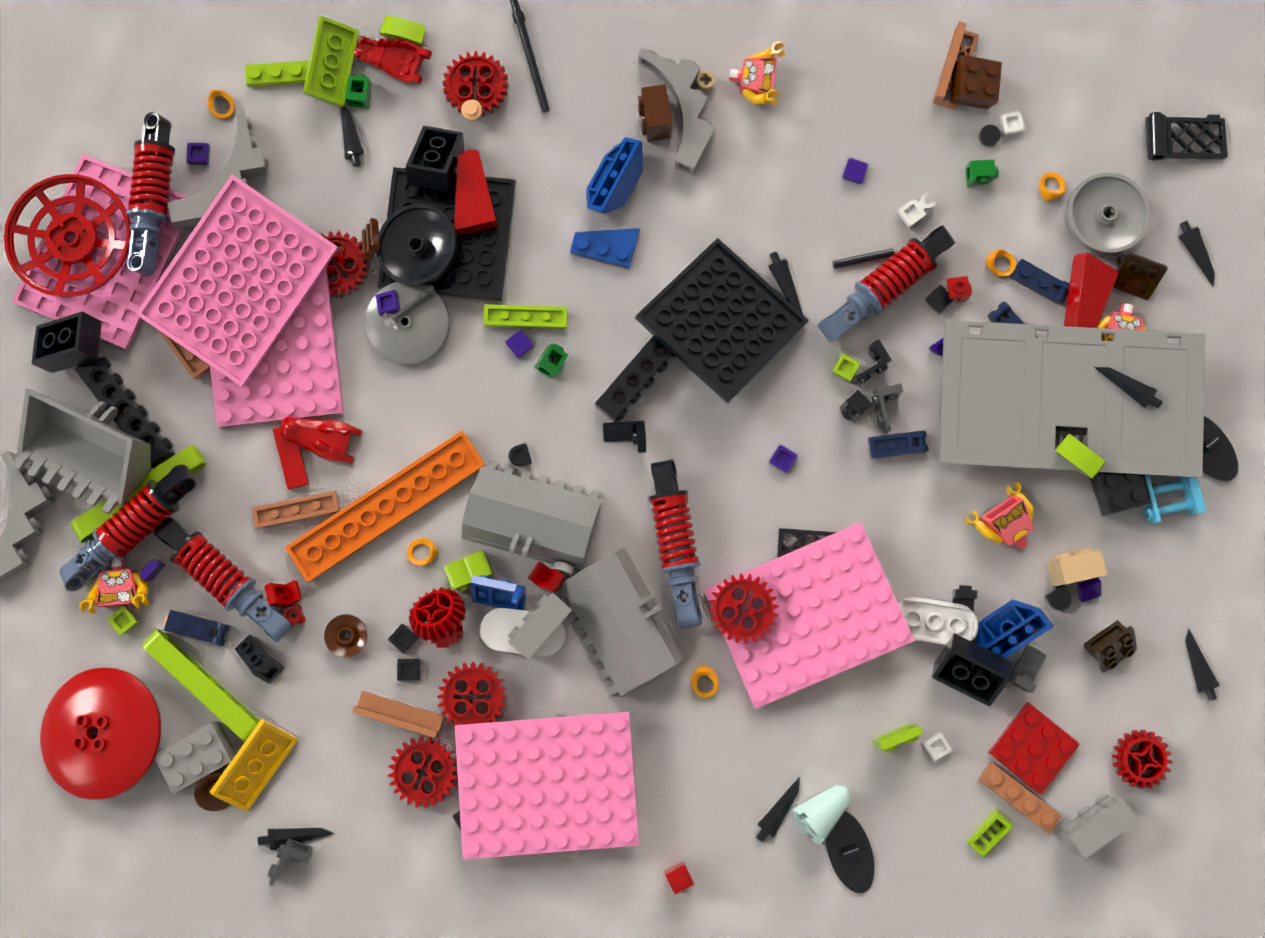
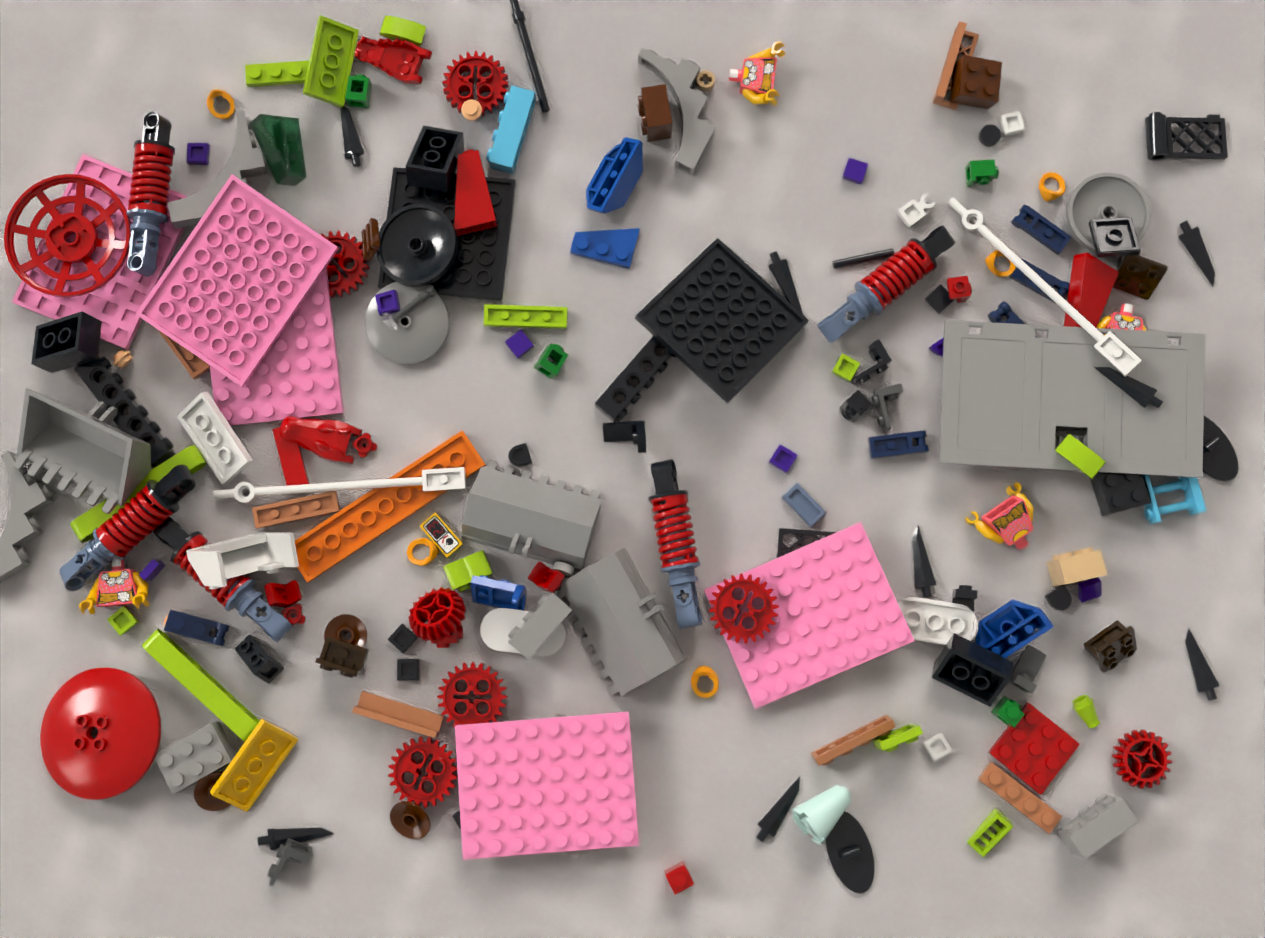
(122, 358): none -> light nougat plate
(214, 438): none -> white plate
(242, 556): none -> white windscreen
(281, 146): none -> clear green wedge
(342, 657): none -> dark brown bracket
(358, 444): none -> red plate
(410, 820): none -> reddish brown dish
(431, 480): none -> white bar
(441, 535): none -> tile
(511, 130): none -> medium azure brick
(803, 505): none -> sand blue tile
(860, 736): none -> nougat plate
(922, 569): none -> black bar
(1008, 711): none -> green brick
(1041, 229): none -> dark blue plate
(1086, 710): none -> lime cone
(1108, 346): none -> white bar
(1114, 237): none -> tile

